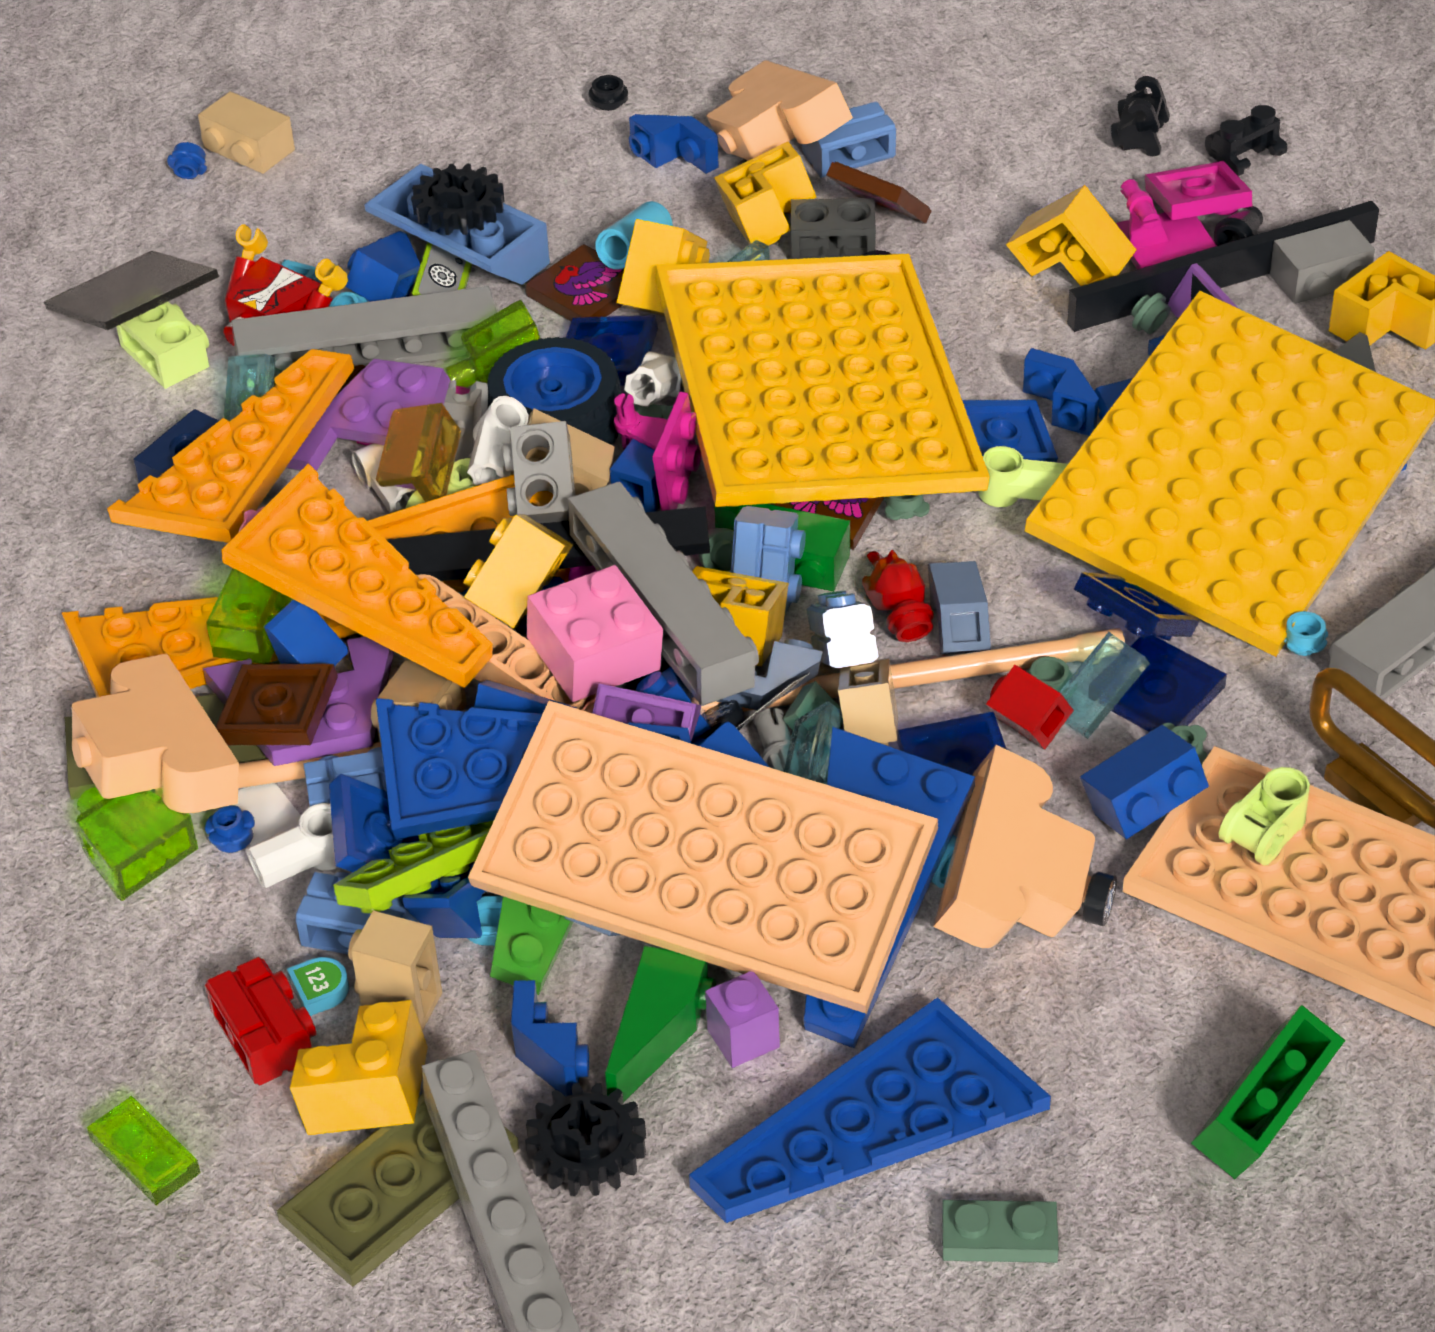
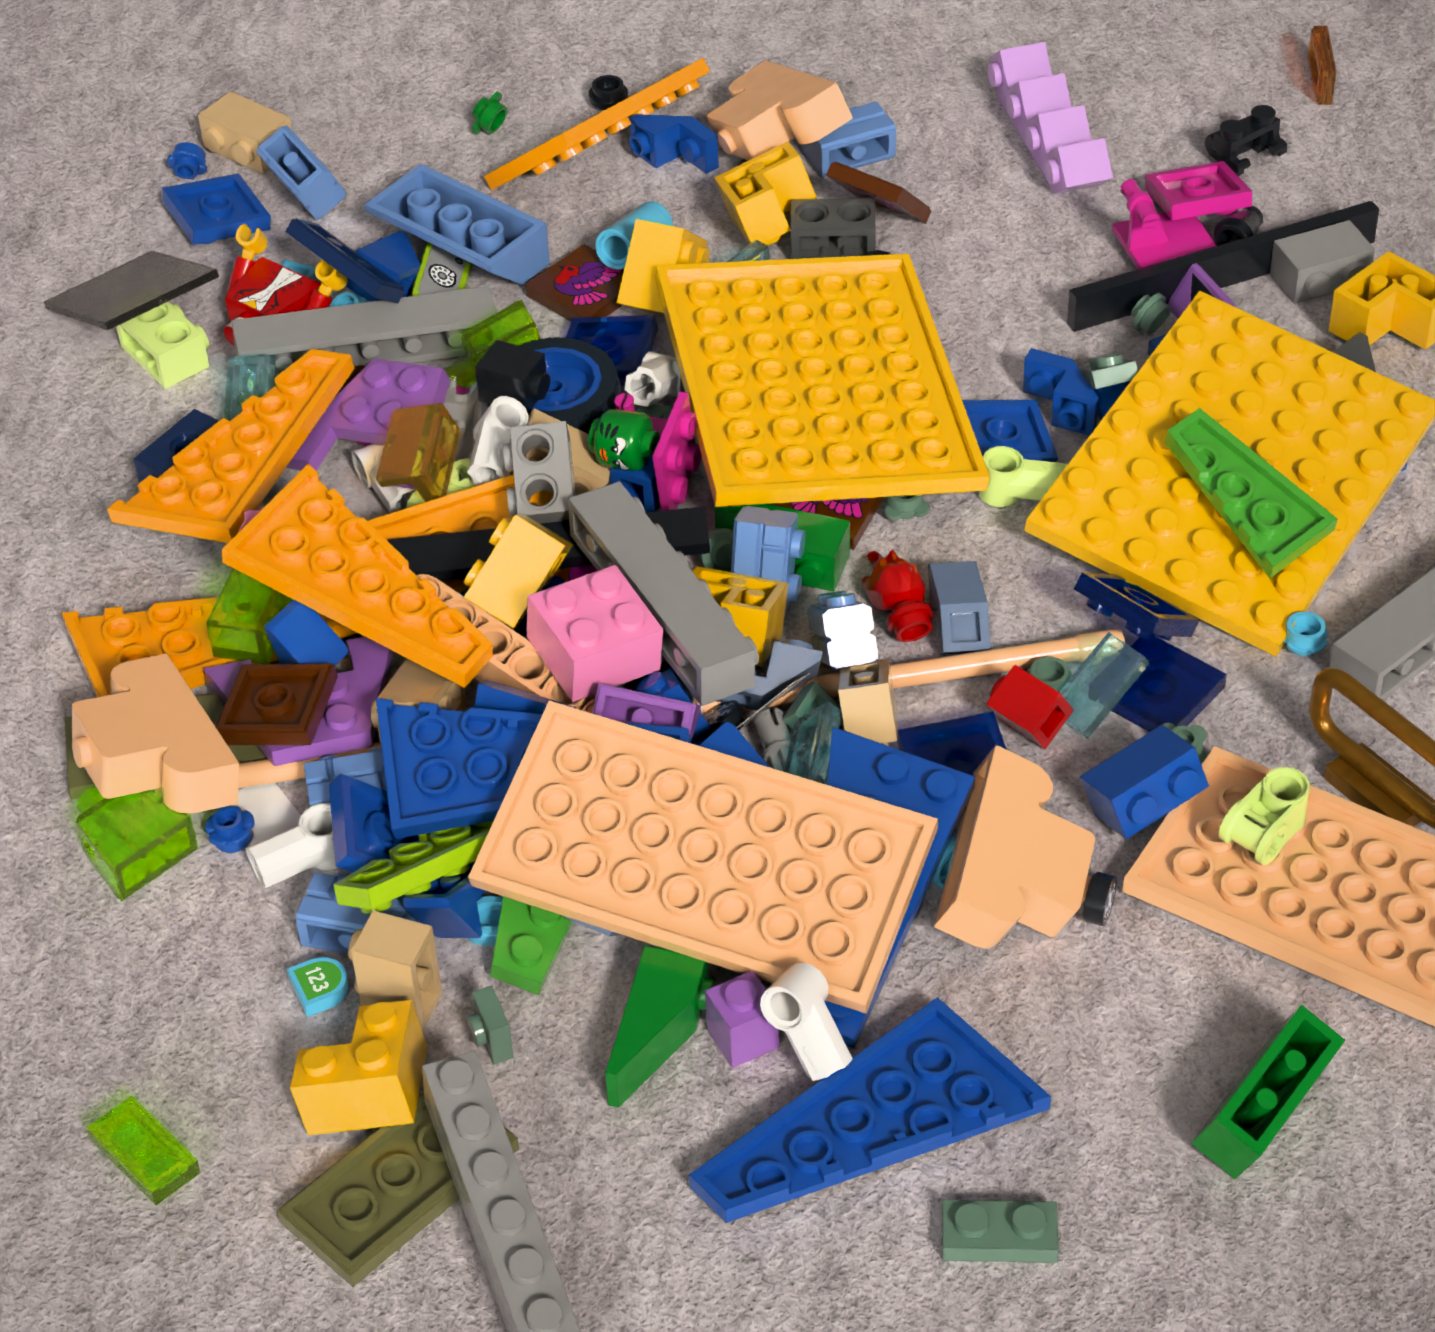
(215, 208): none -> blue plate
(260, 1019): red brick -> none
(301, 172): none -> medium blue brick
(345, 260): none -> dark blue tile
(458, 199): black gear -> none
(489, 114): none -> green plate
(490, 1025): none -> sand green plate
(512, 373): none -> black brick
(546, 1047): blue slope -> none
(560, 1149): black gear -> none
(592, 130): none -> light orange wing
(623, 439): none -> green head
(799, 1009): none -> white piece
(1046, 120): none -> lavender brick
(1077, 235): yellow brick -> none
(1109, 370): none -> plate
(1141, 117): black piece -> none
(1255, 500): none -> bright green wing
(1322, 65): none -> clear orange tile

